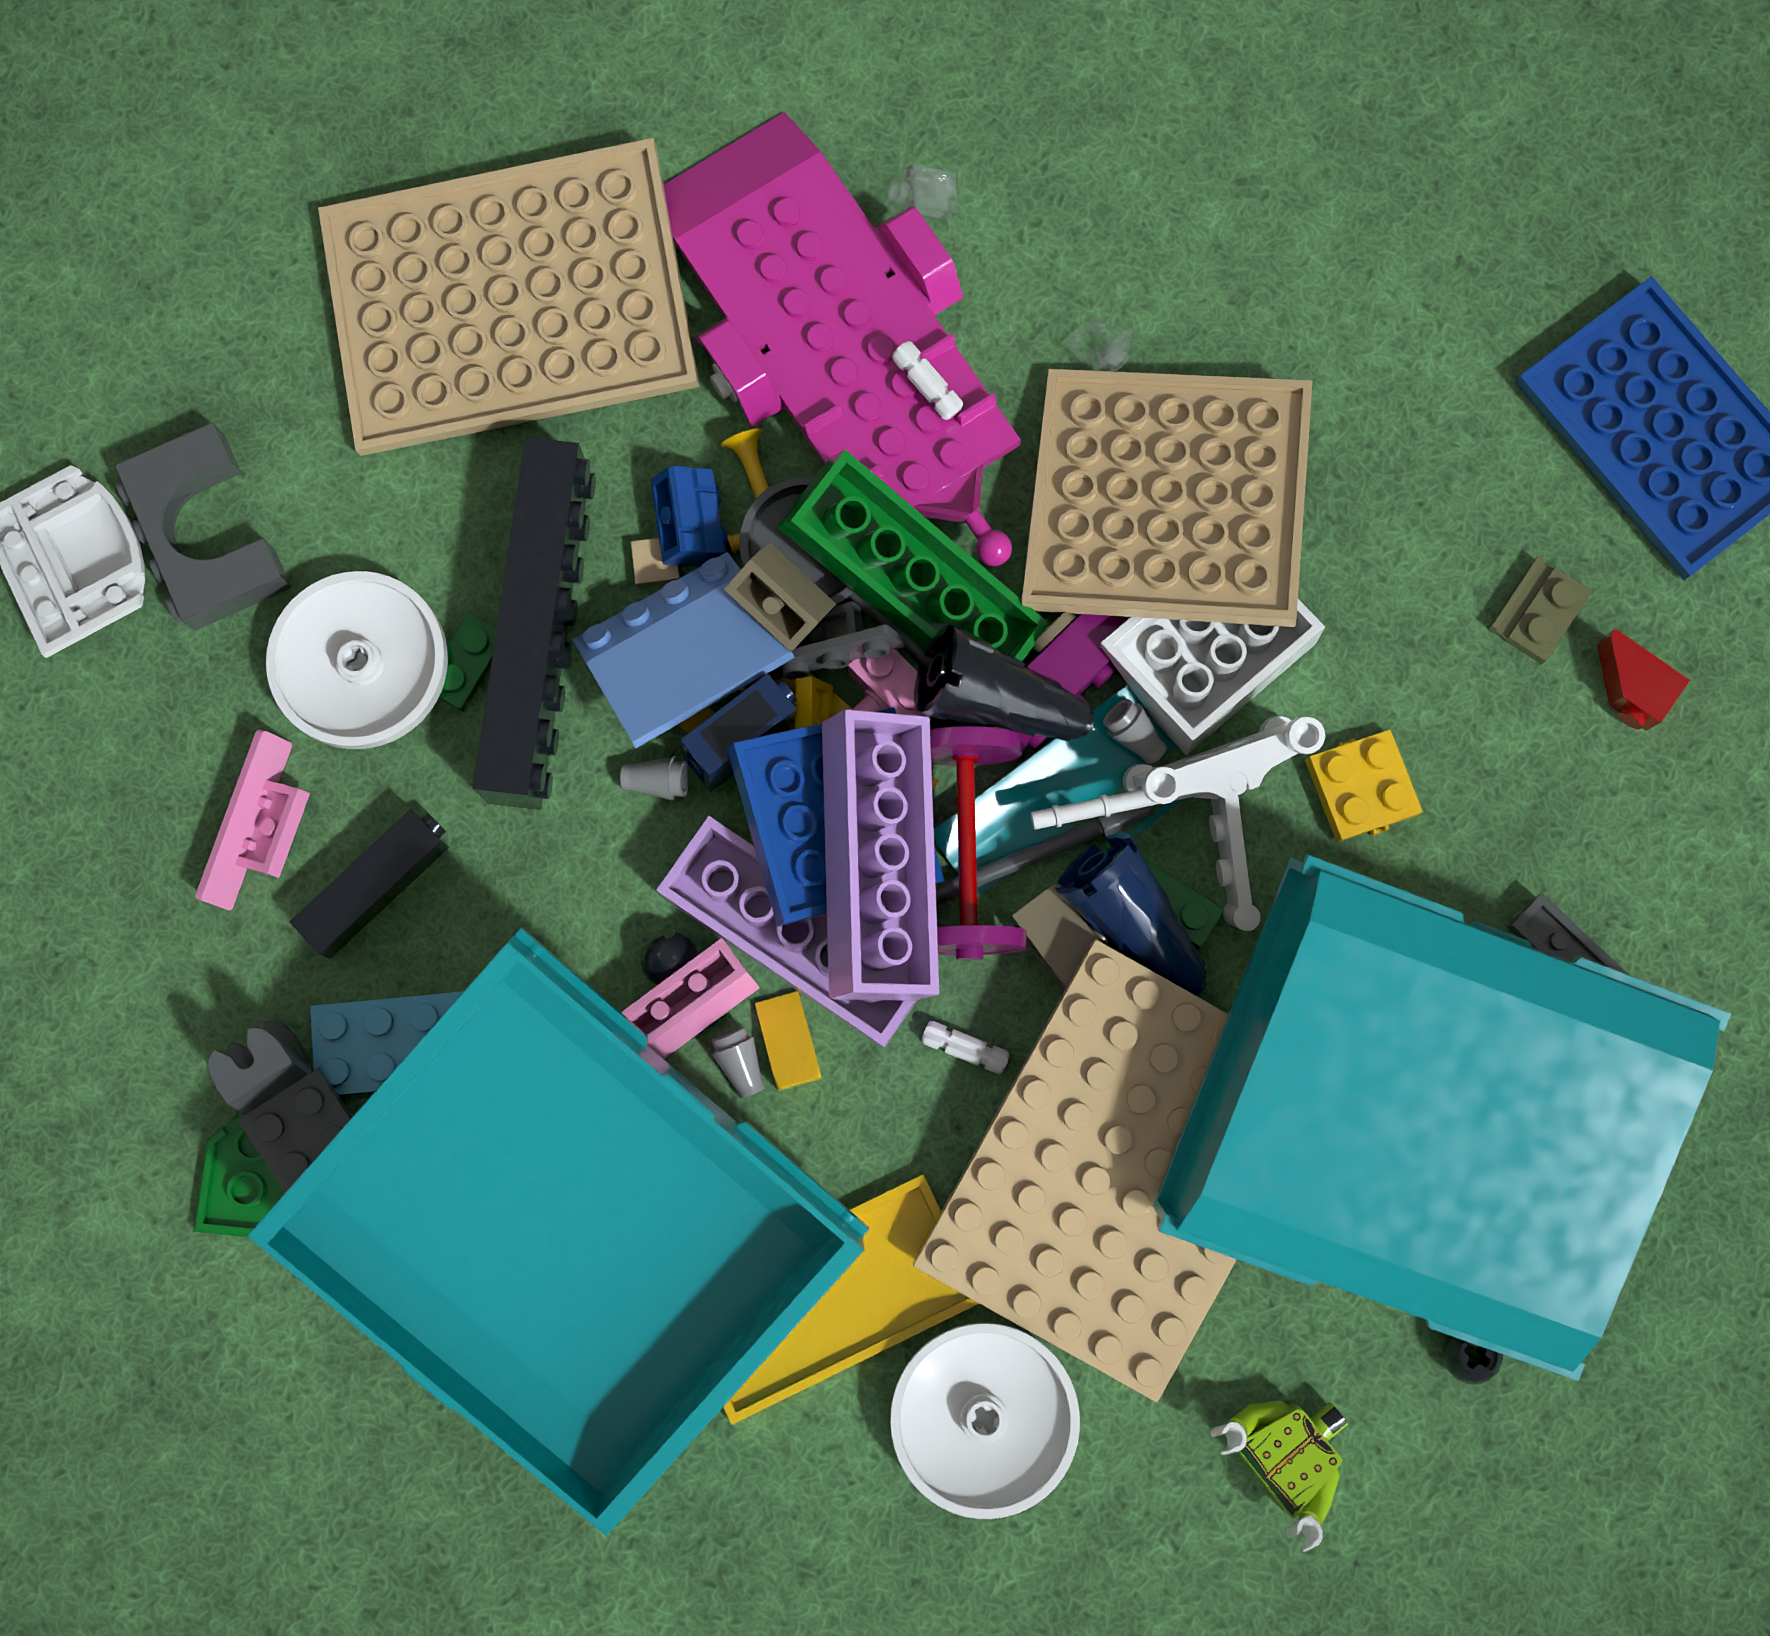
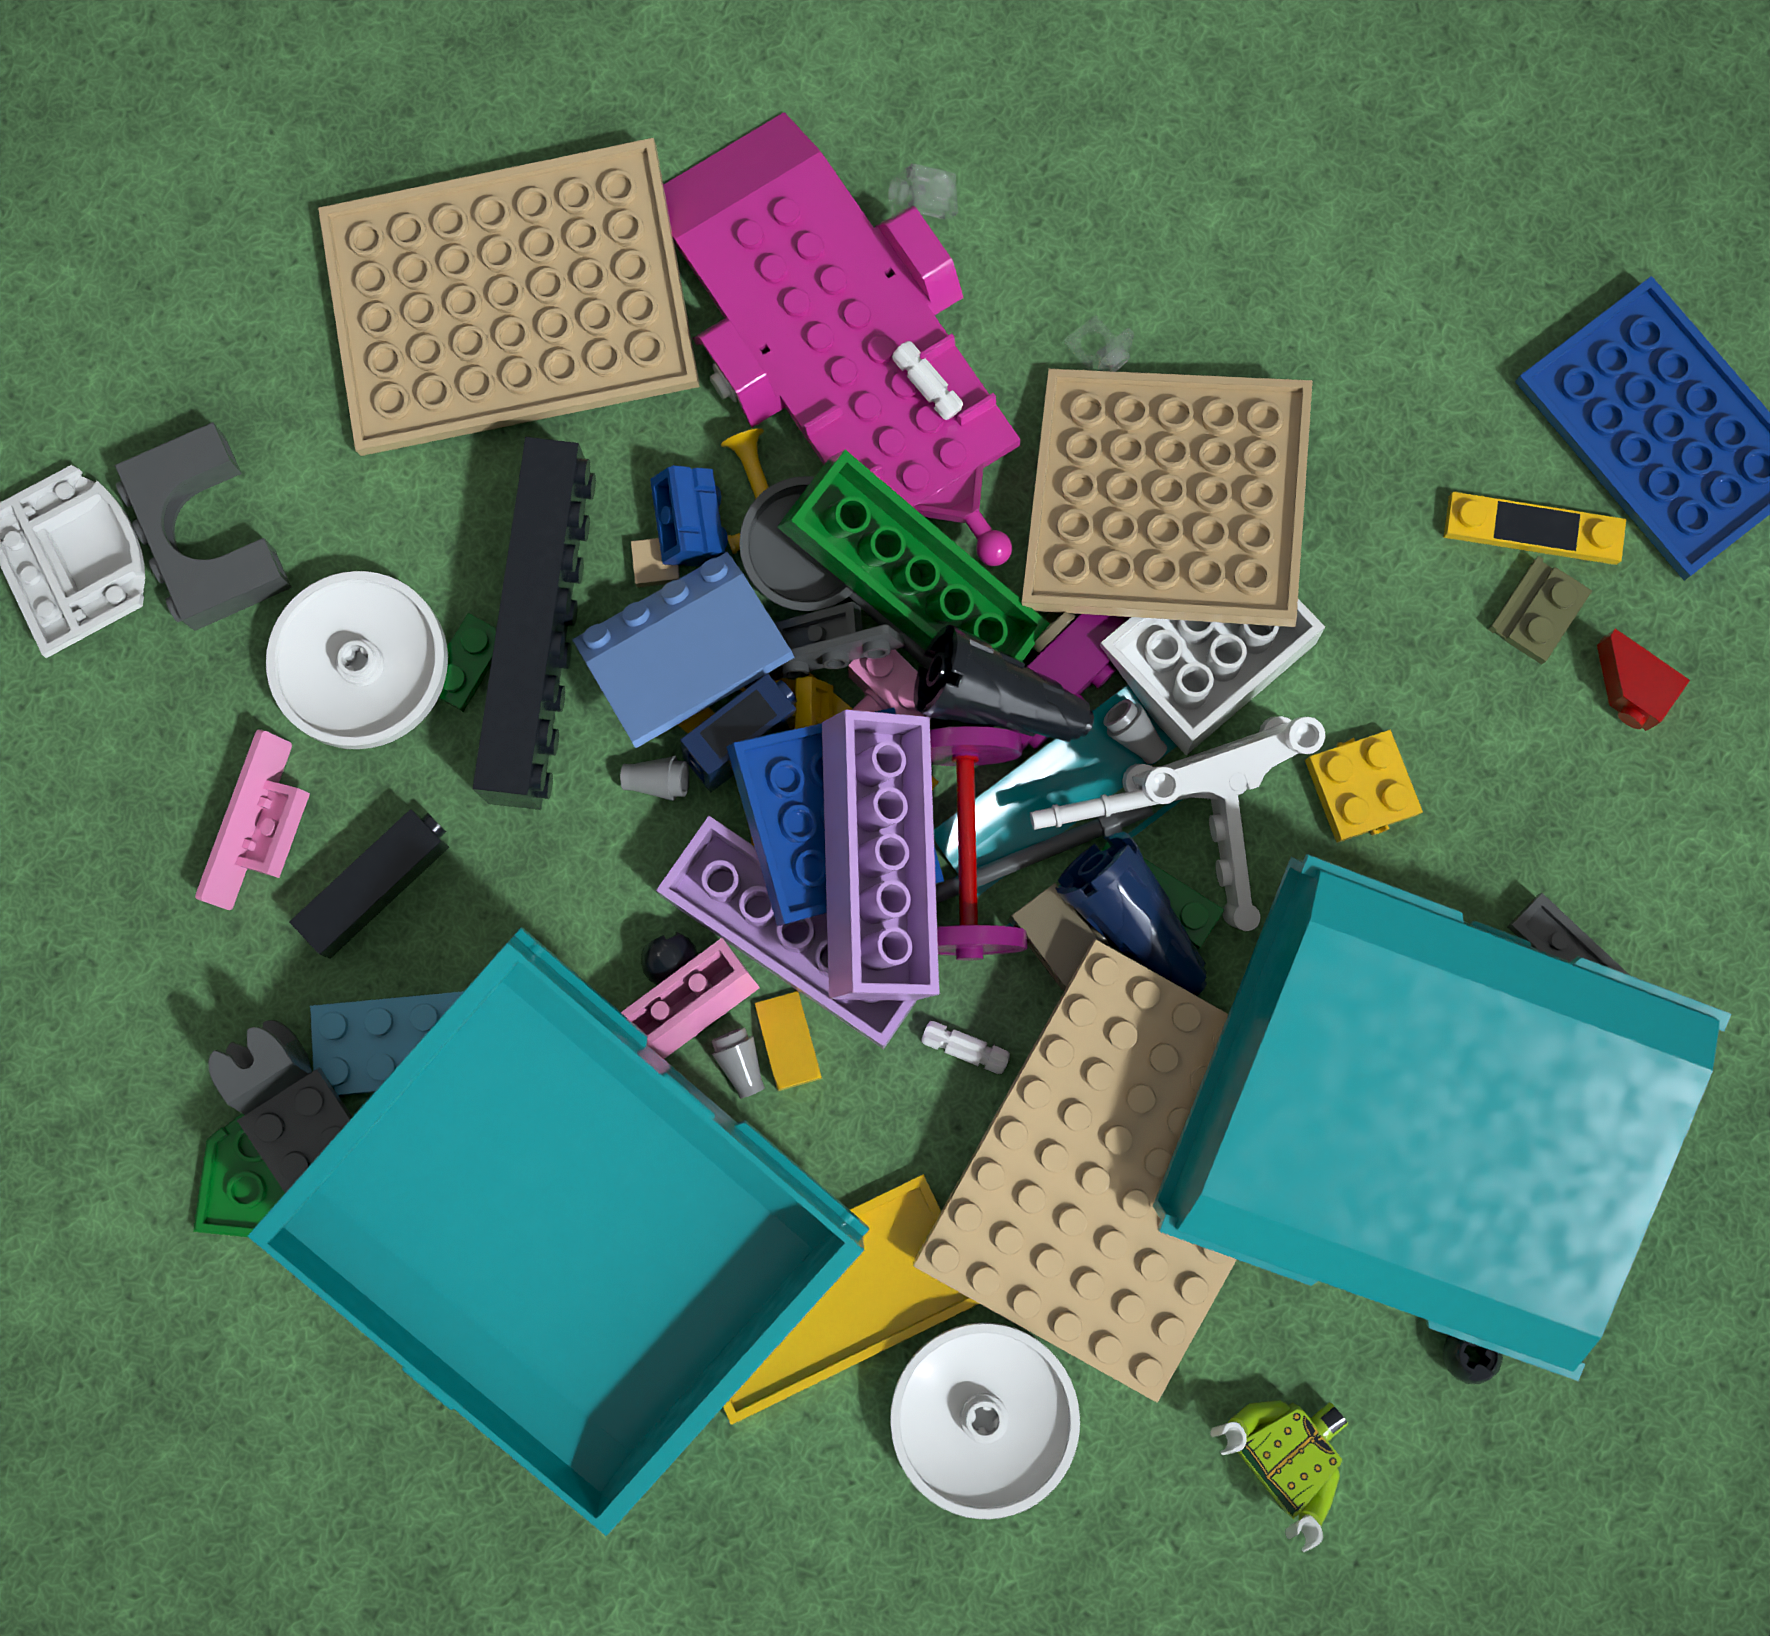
(779, 596): dark tan brick -> none
(1535, 528): none -> yellow plate

